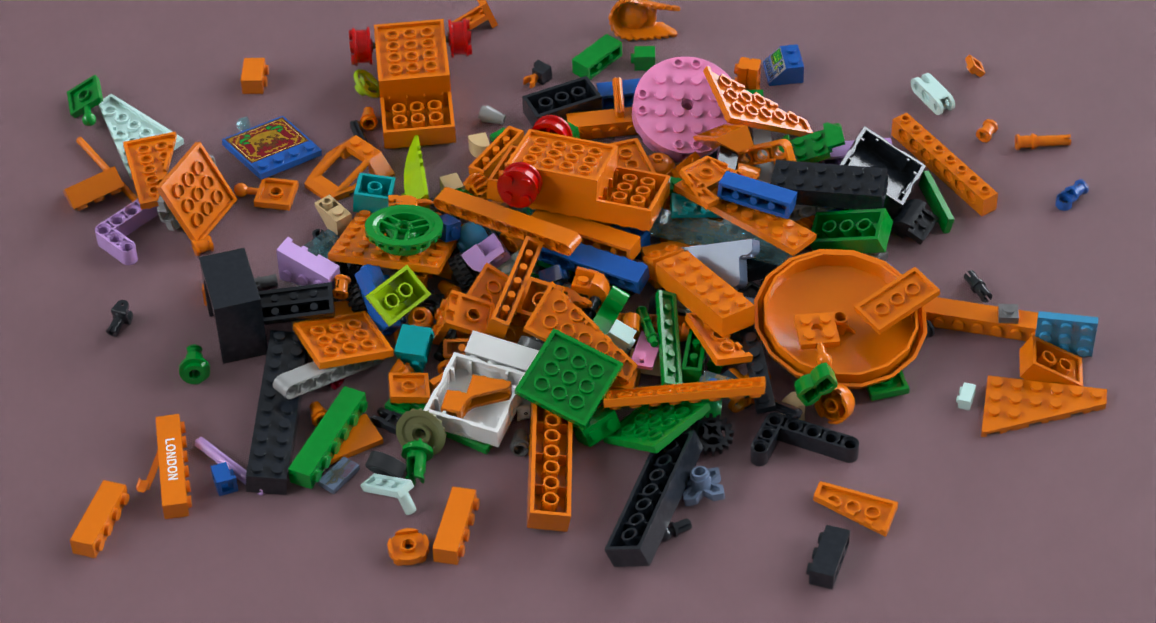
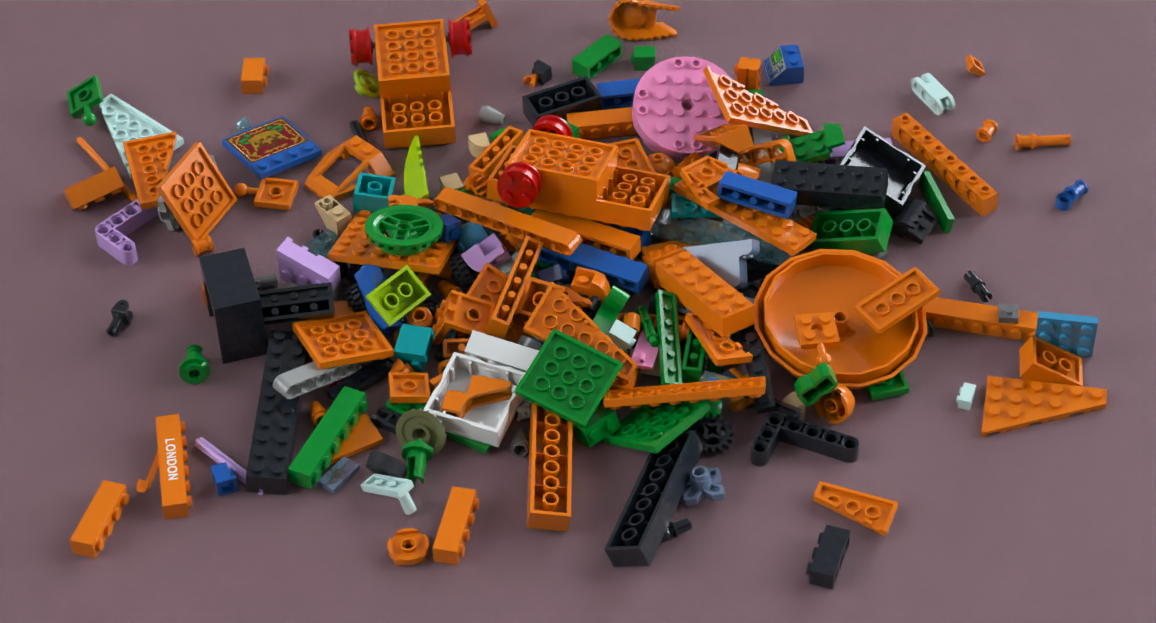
(341, 286): orange bush -> none
(364, 377): none -> black plate
(618, 97): orange axle -> none

